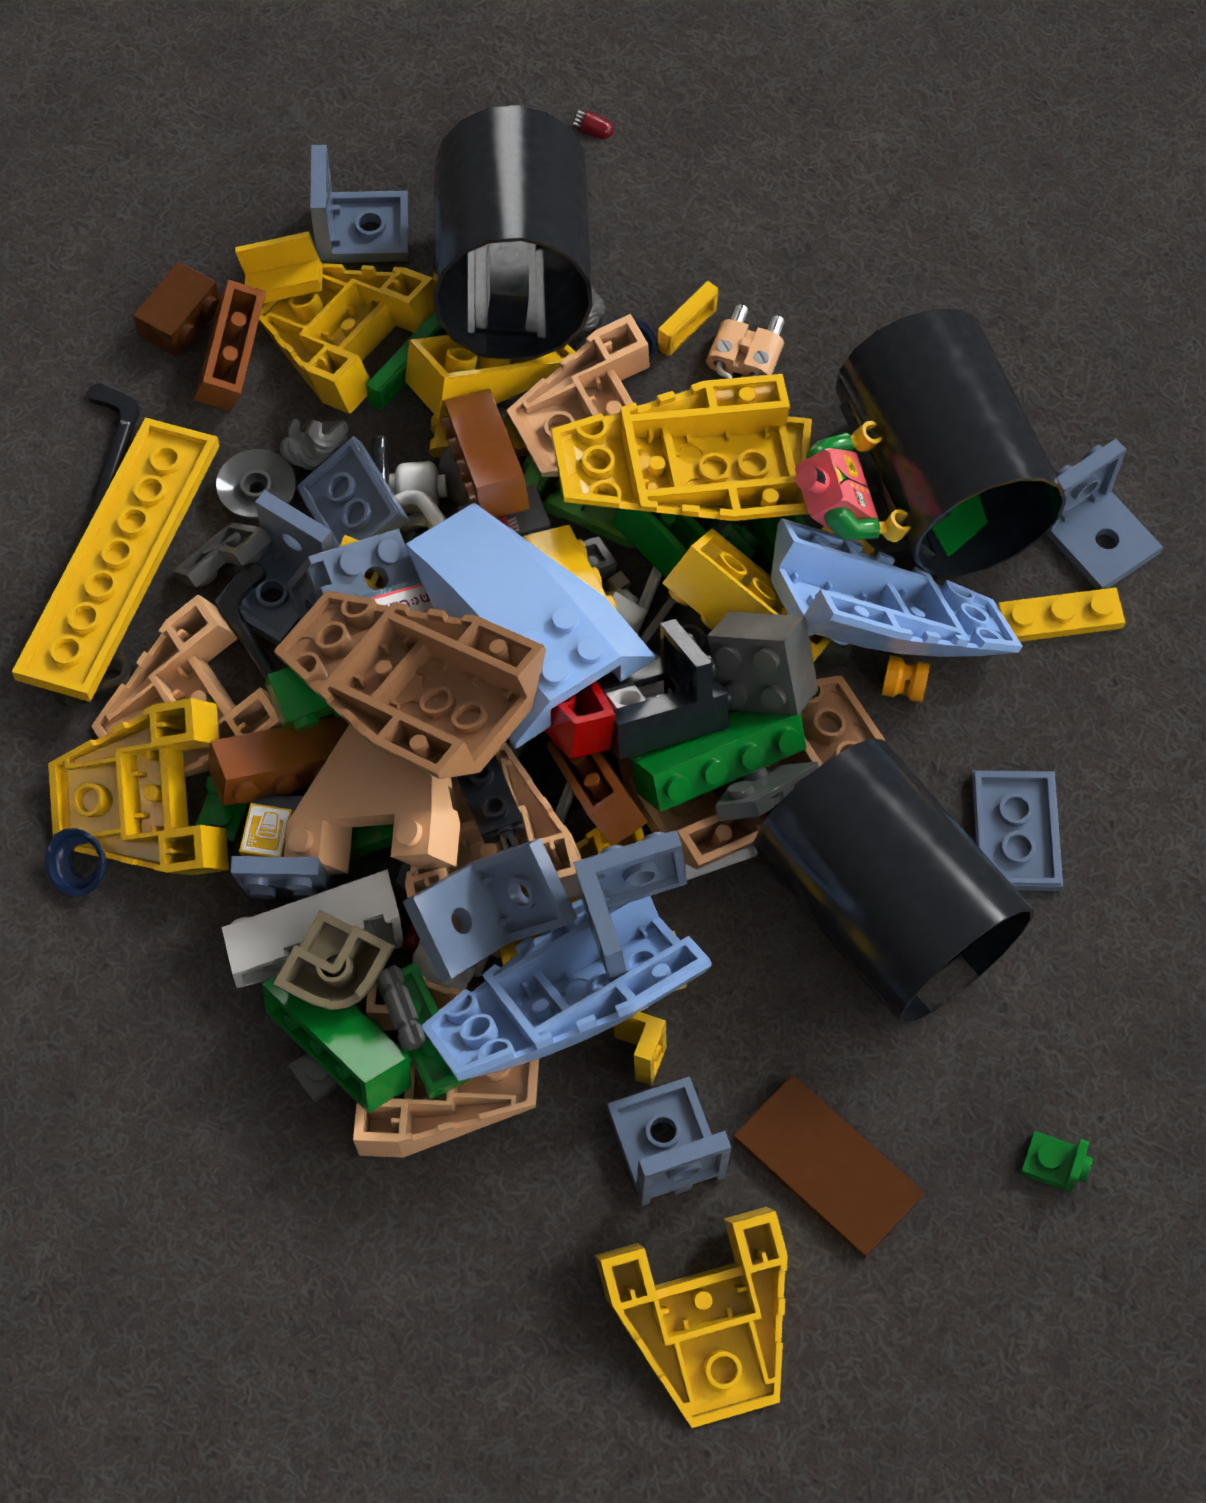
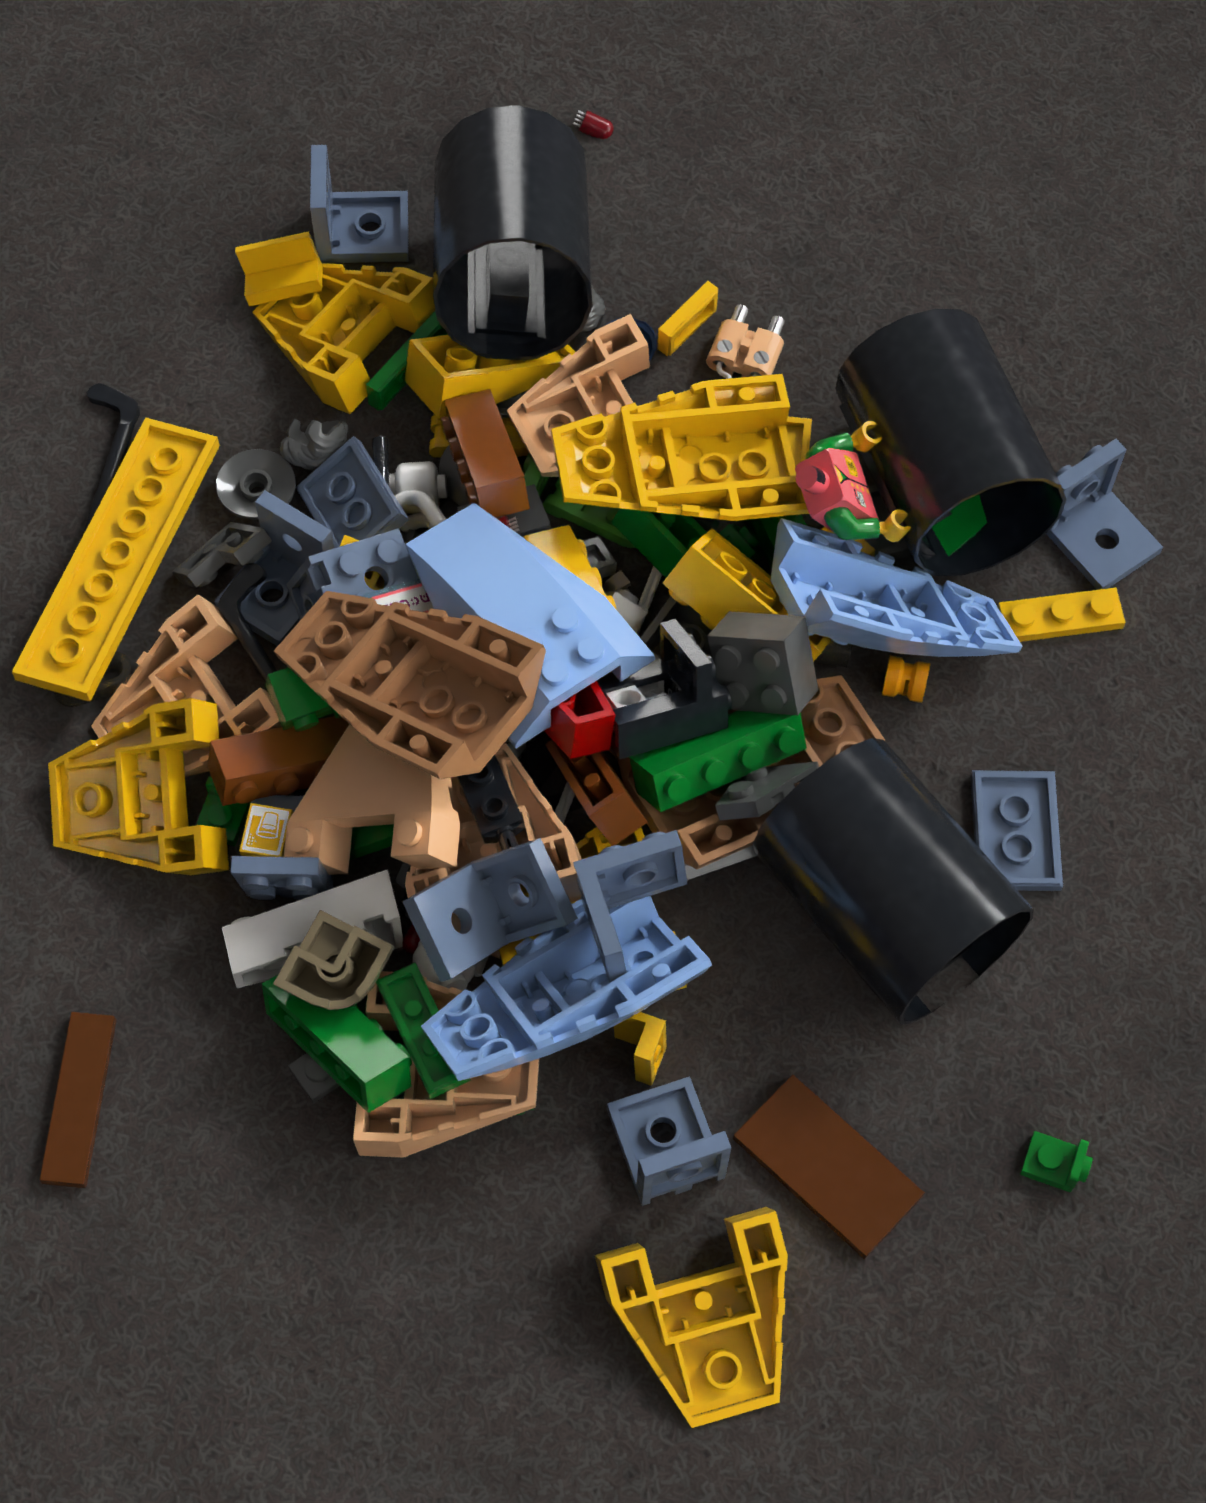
(59, 865): dark blue piece -> none
(78, 1100): none -> reddish brown tile
(177, 309): reddish brown brick -> none
(229, 345): dark orange brick -> none
(401, 1008): dark grey axle -> none

